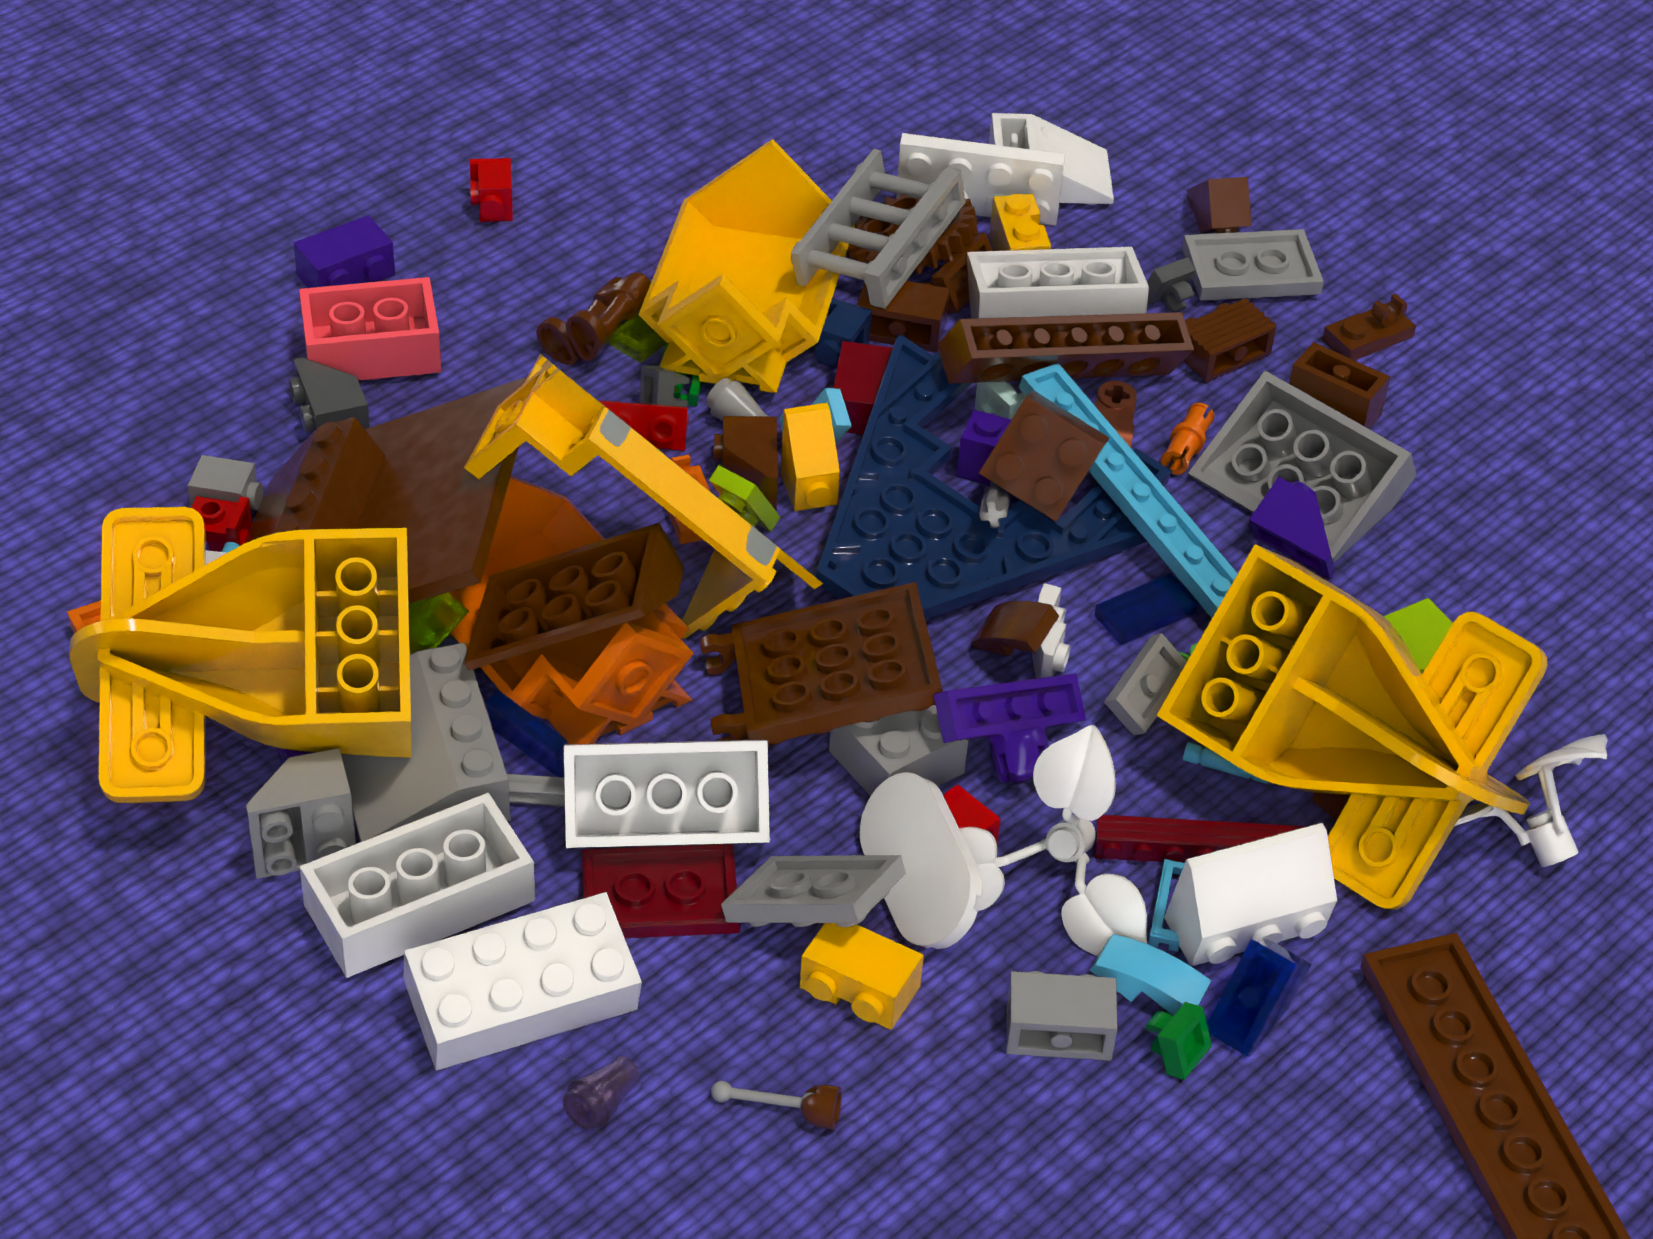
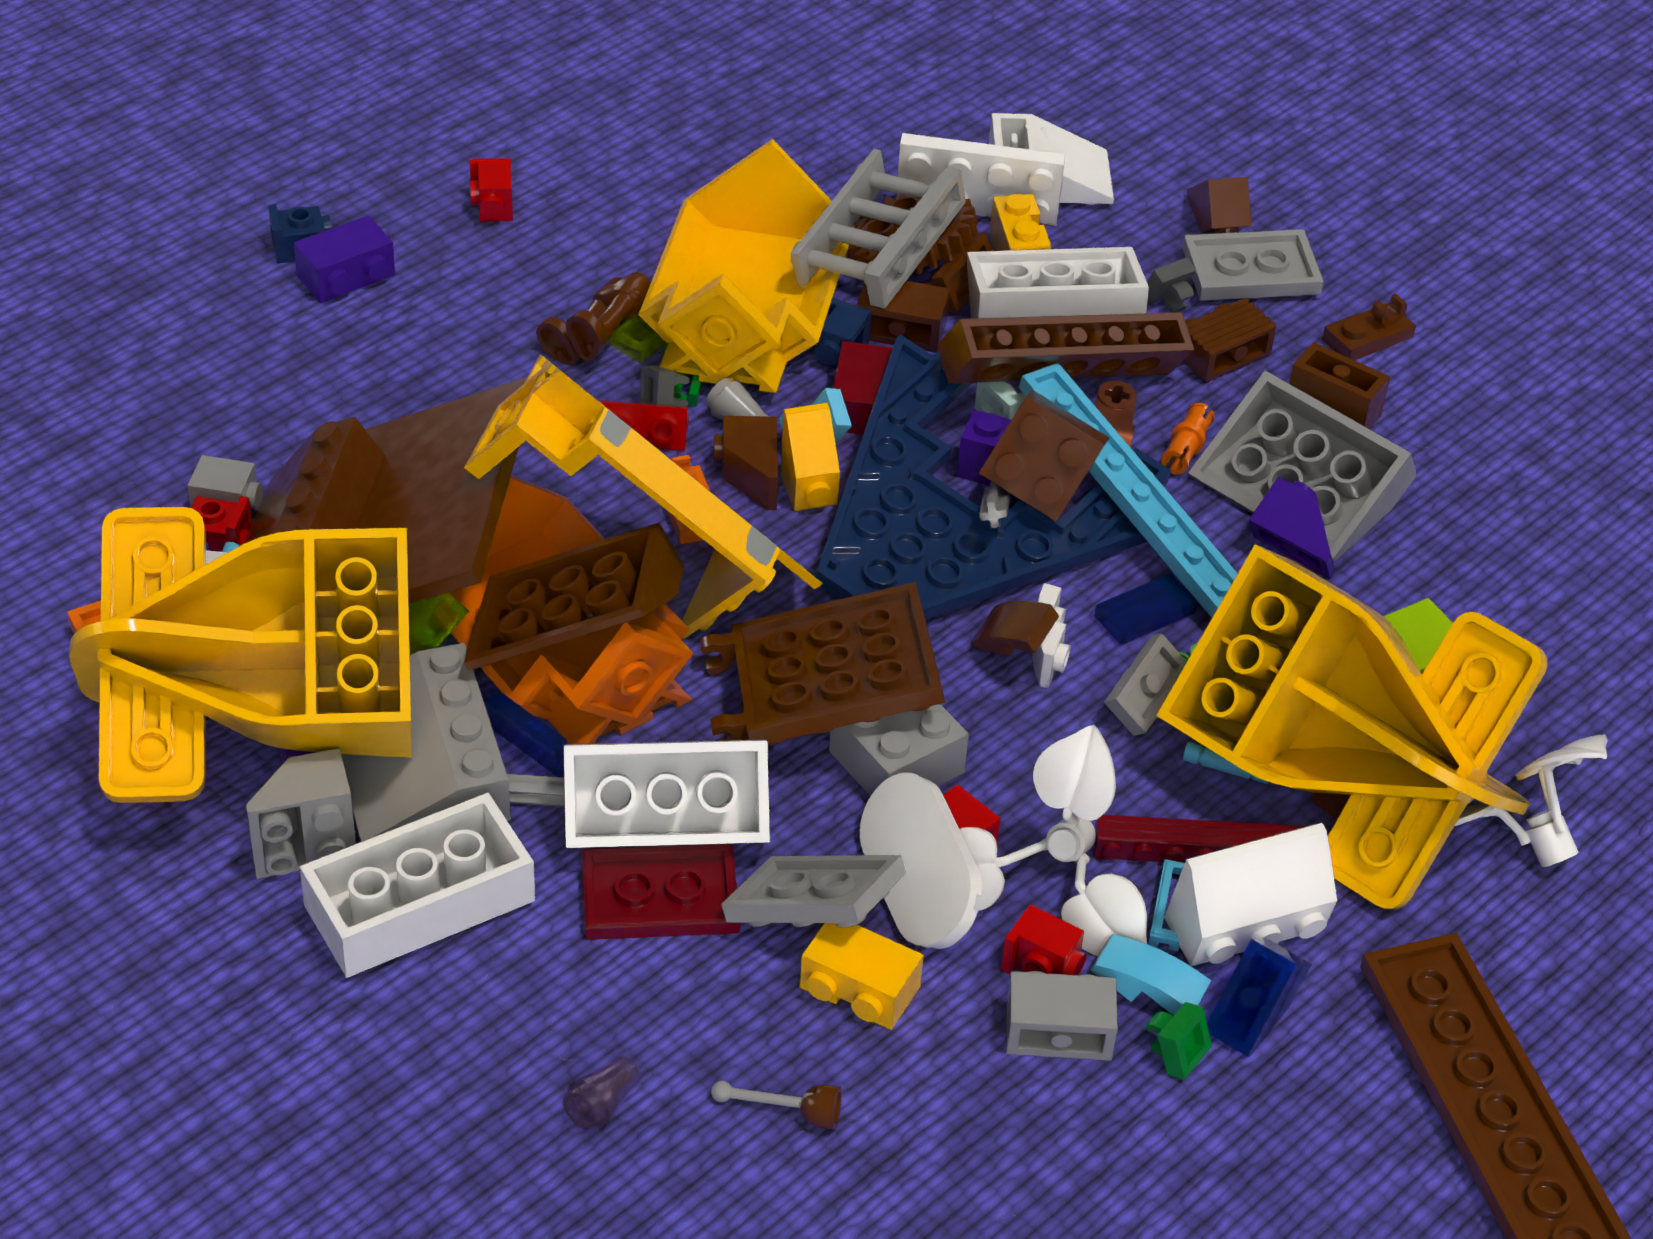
(293, 225): none -> dark blue brick
(326, 395): dark grey slope -> none
(373, 328): coral brick -> none
(521, 980): white brick -> none
(744, 498): lime plate -> none
(1011, 718): dark purple plate -> none
(1043, 945): none -> red brick

